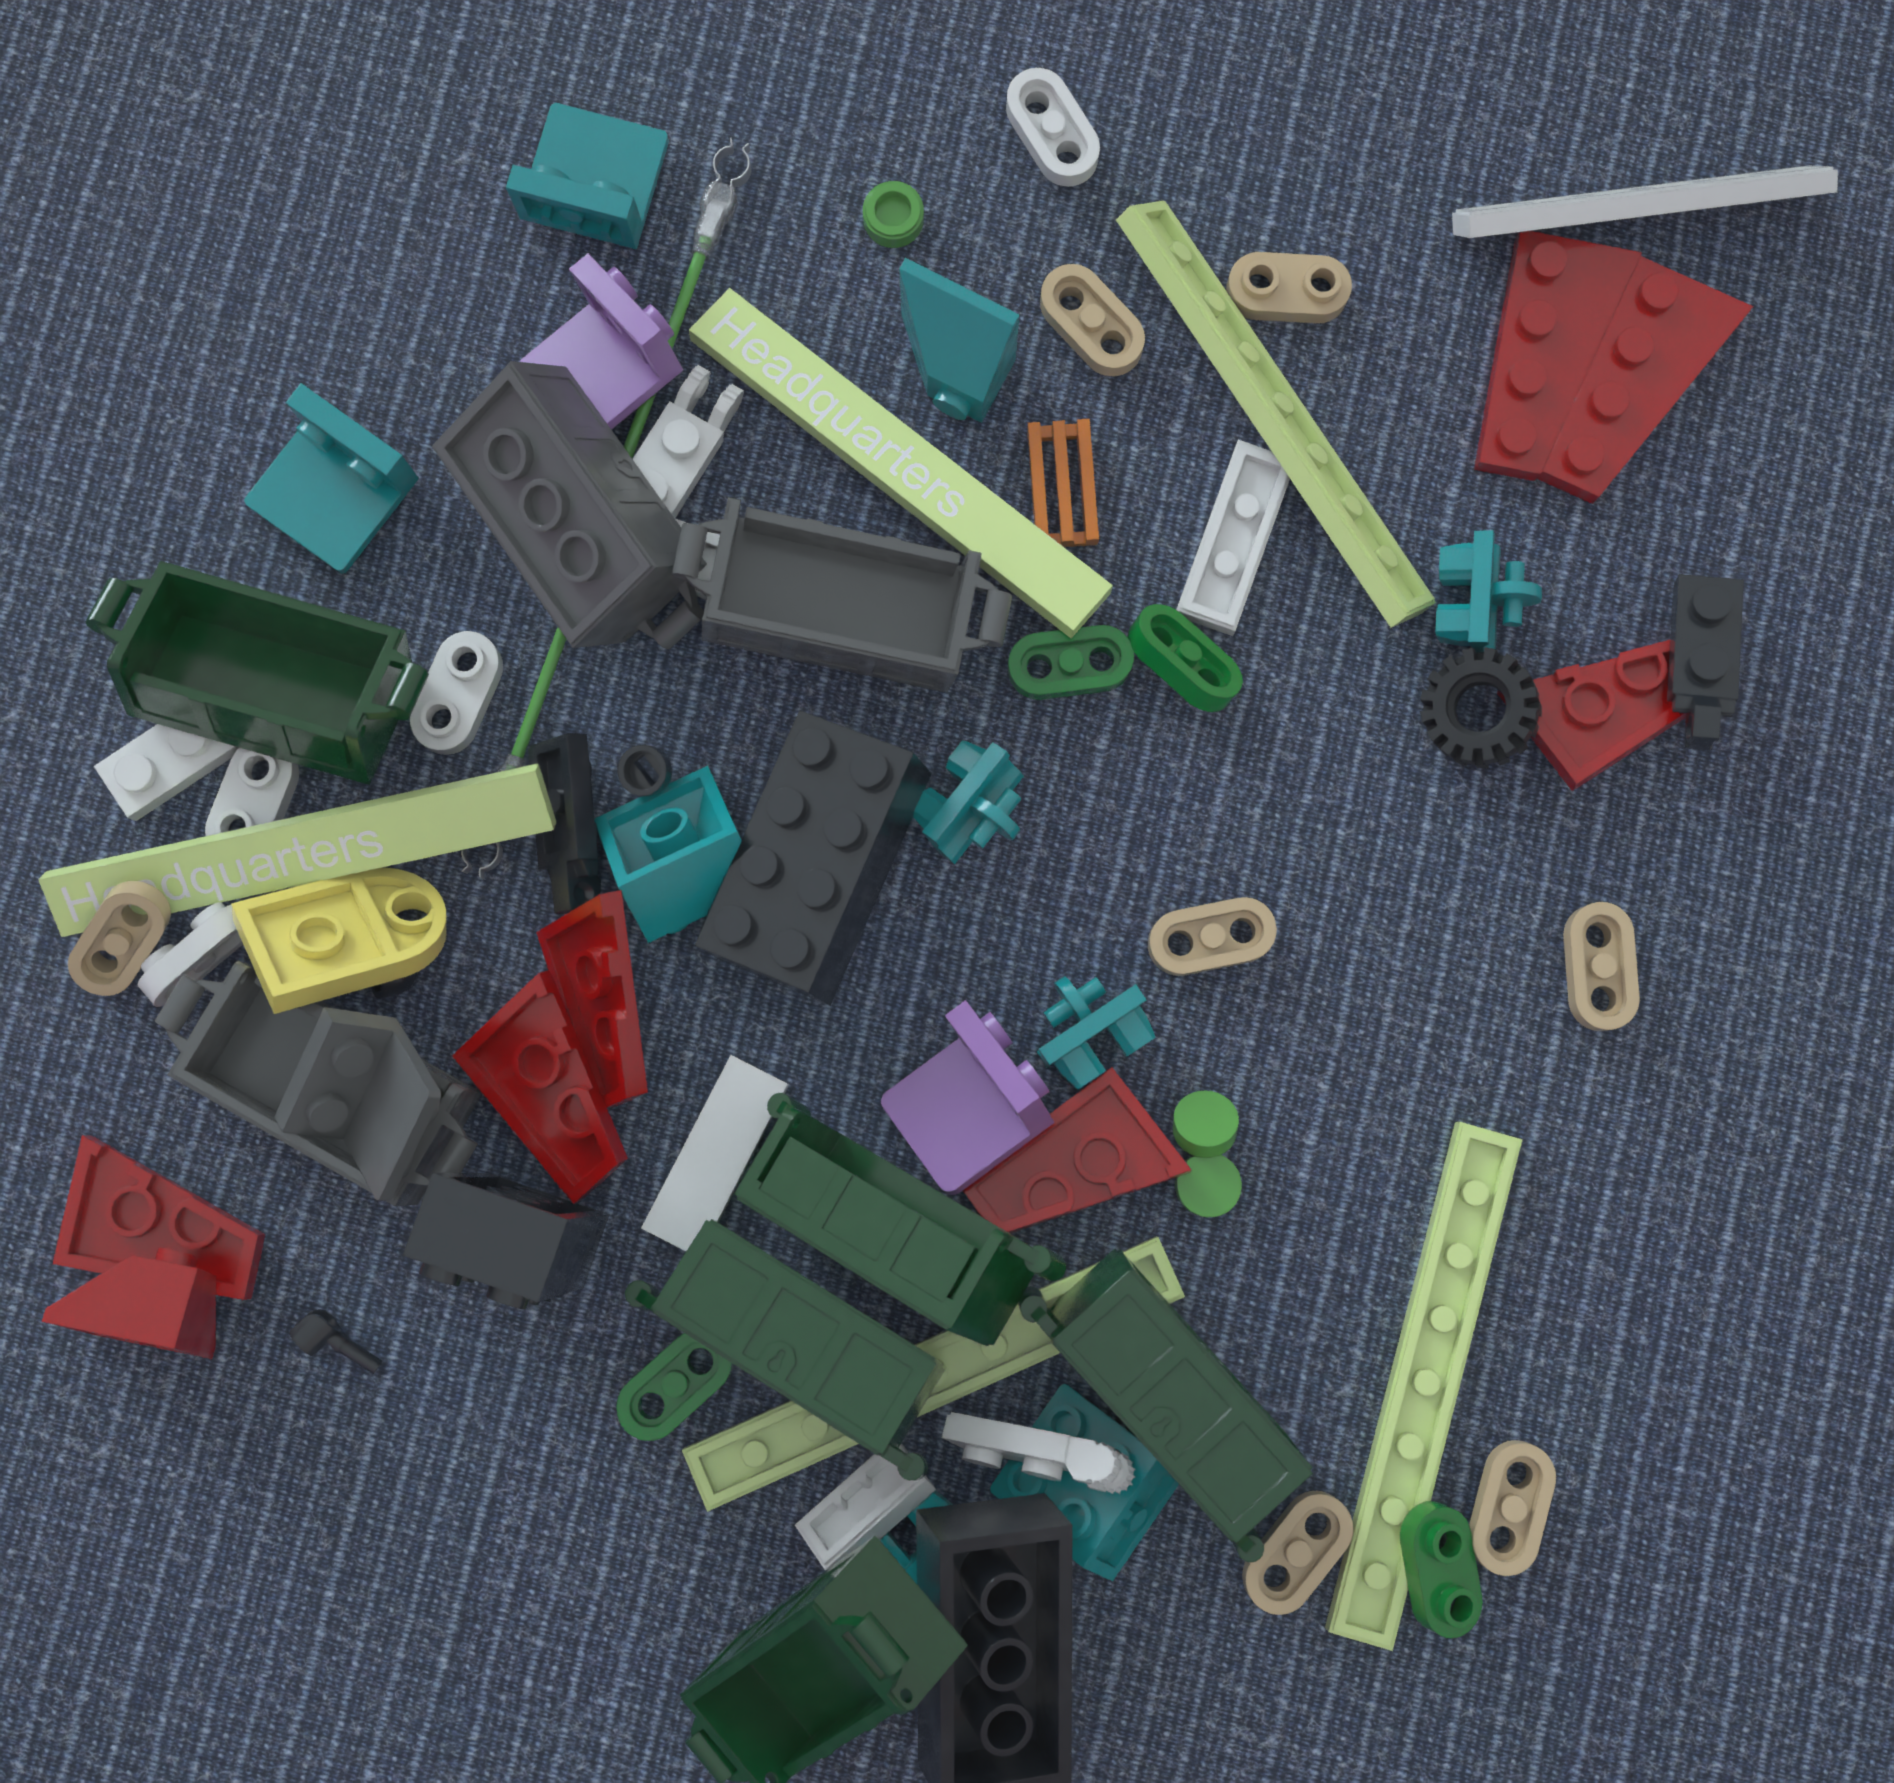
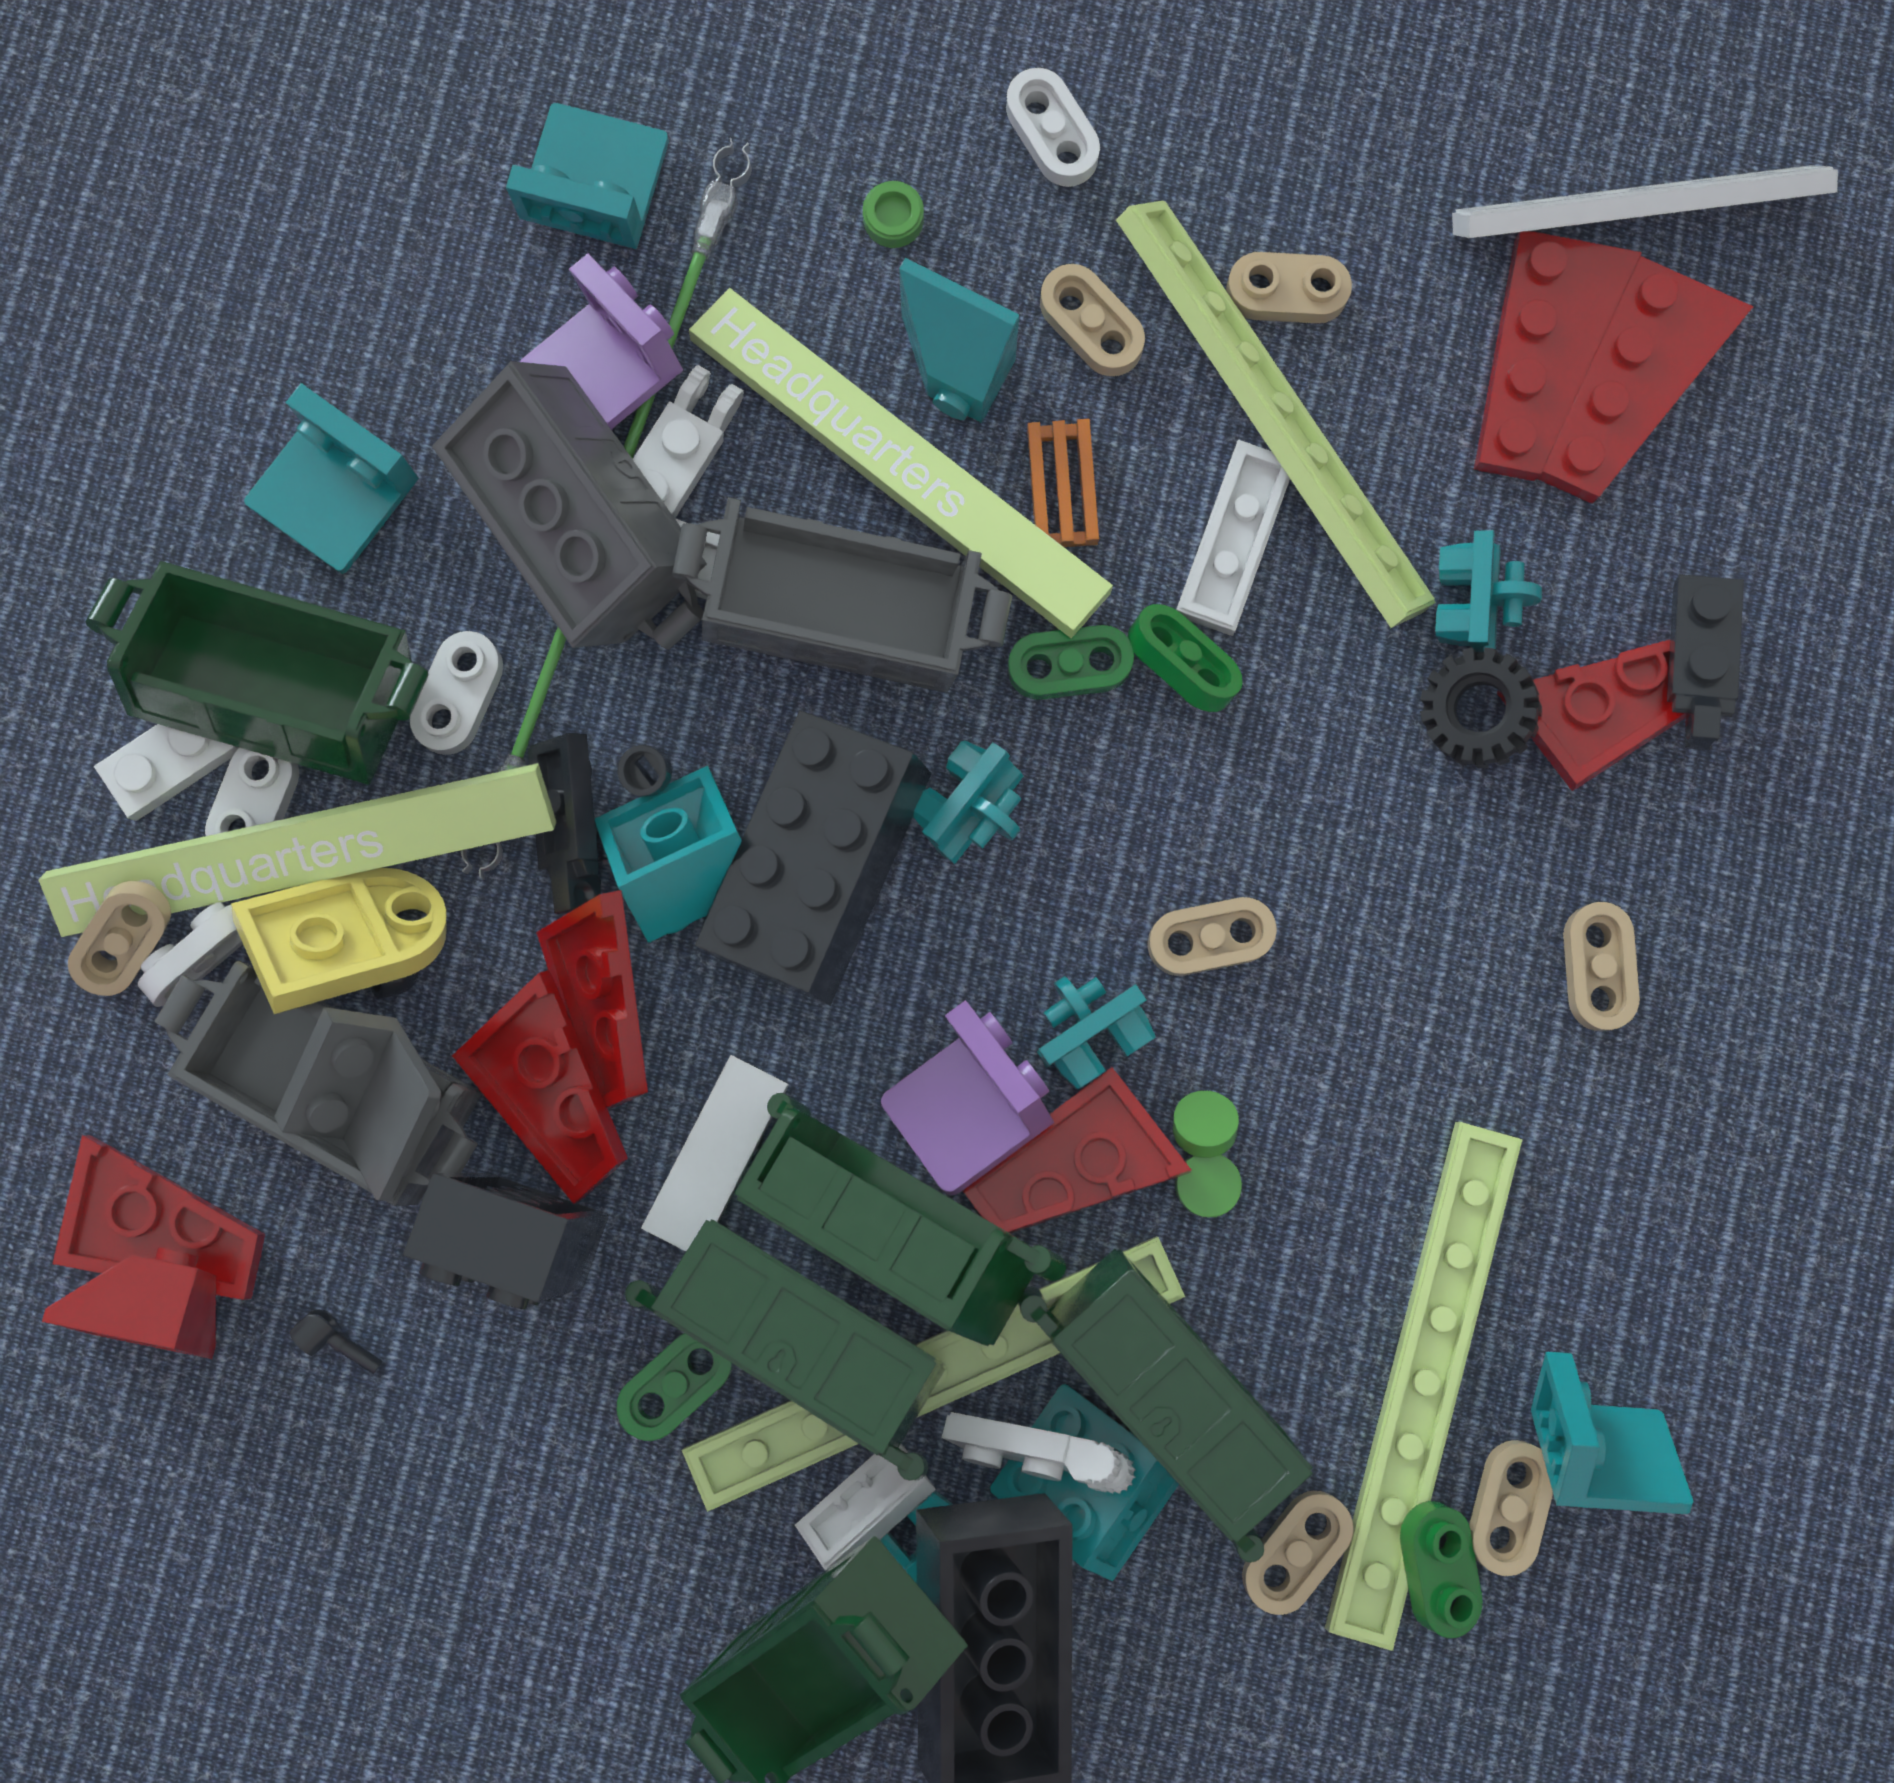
(1604, 1452): none -> teal bracket

